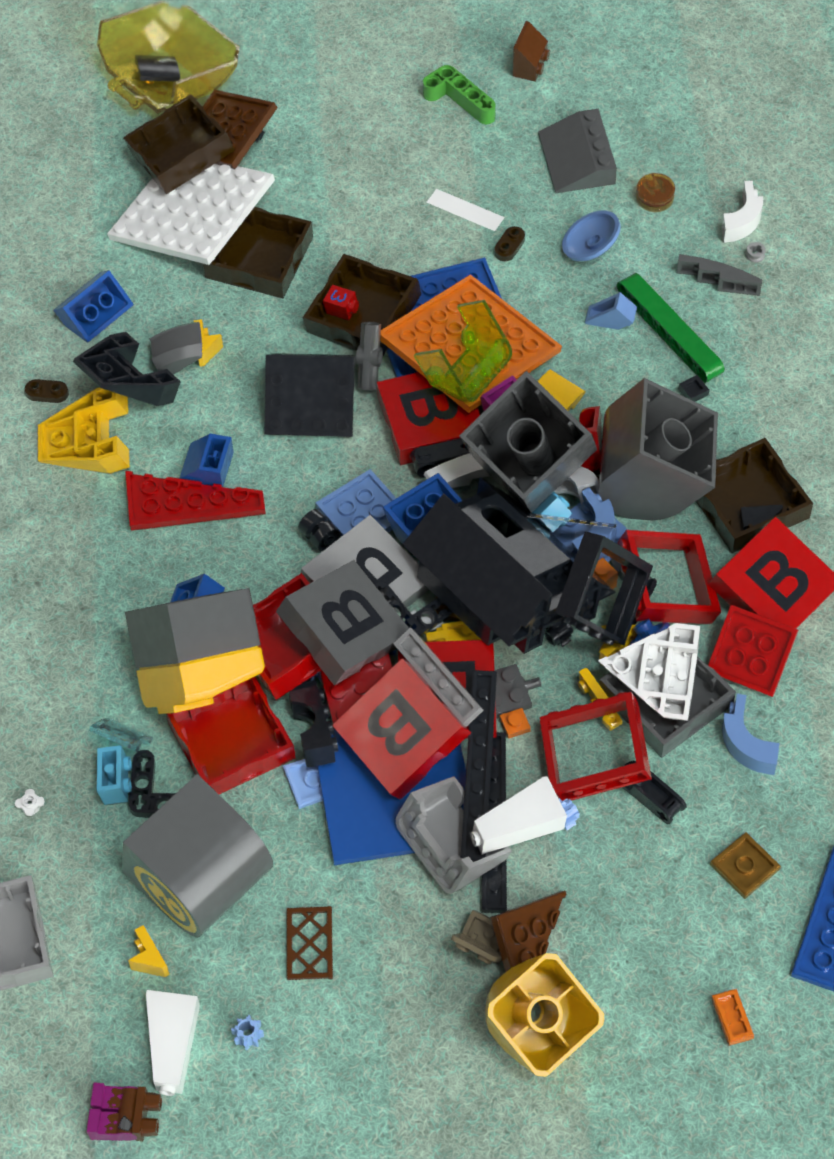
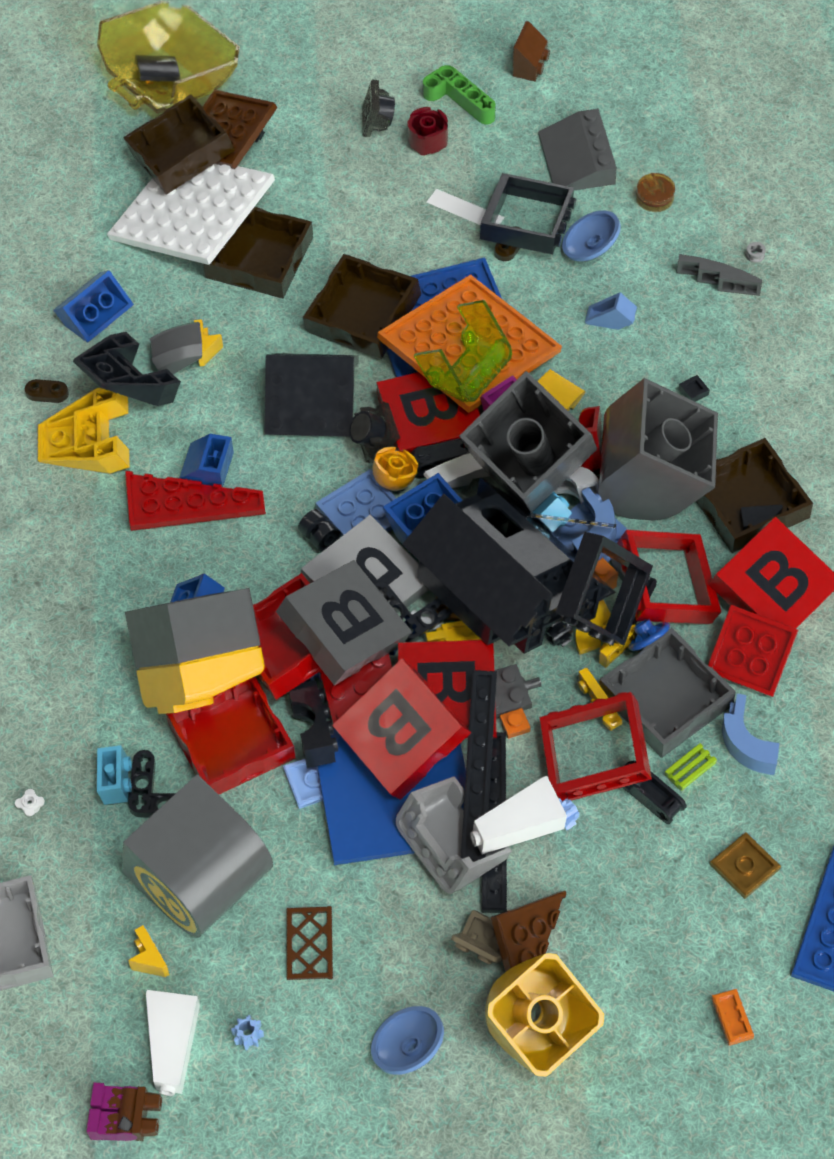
(120, 733): clear light blue slope -> none
(341, 302): red brick -> none
(369, 355): dark grey piece -> none
(372, 431): none -> piece
(377, 109): none -> clear smoke piece
(394, 469): none -> light orange cylinder
(407, 1040): none -> medium blue dish
(427, 130): none -> dark red brick
(438, 677): light grey plate -> none
(534, 190): none -> black window
(587, 643): none -> yellow tile
(660, 669): white wedge -> none
(671, 328): green beam -> none
(704, 754): none -> lime tile
(743, 222): white arch -> none

